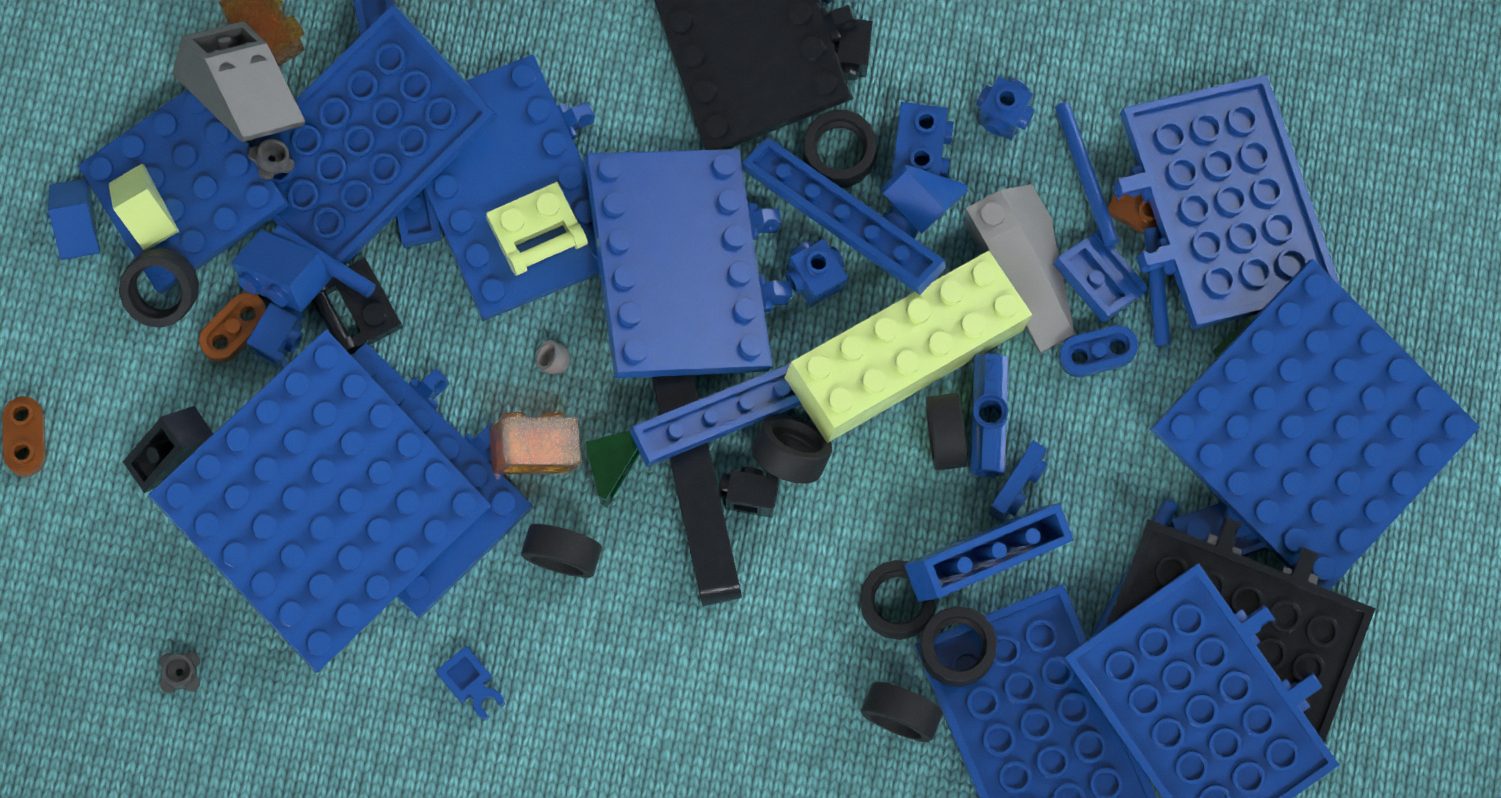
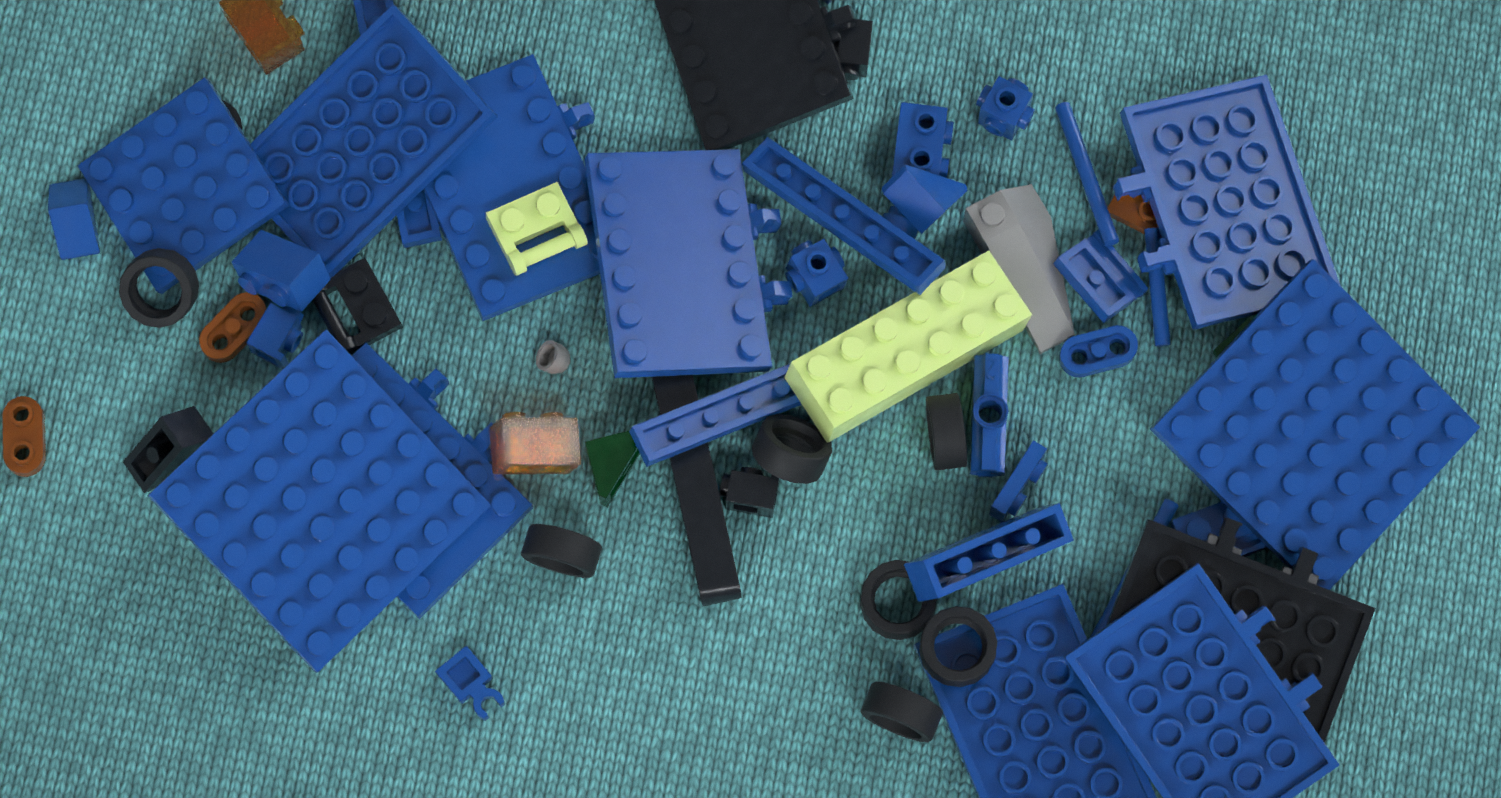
(141, 207): yellowish green slope -> none
(170, 665): dark grey plate -> none
(237, 81): slope -> none
(275, 150): dark grey plate -> none
(332, 266): blue bar -> none
(852, 122): black tyre -> none

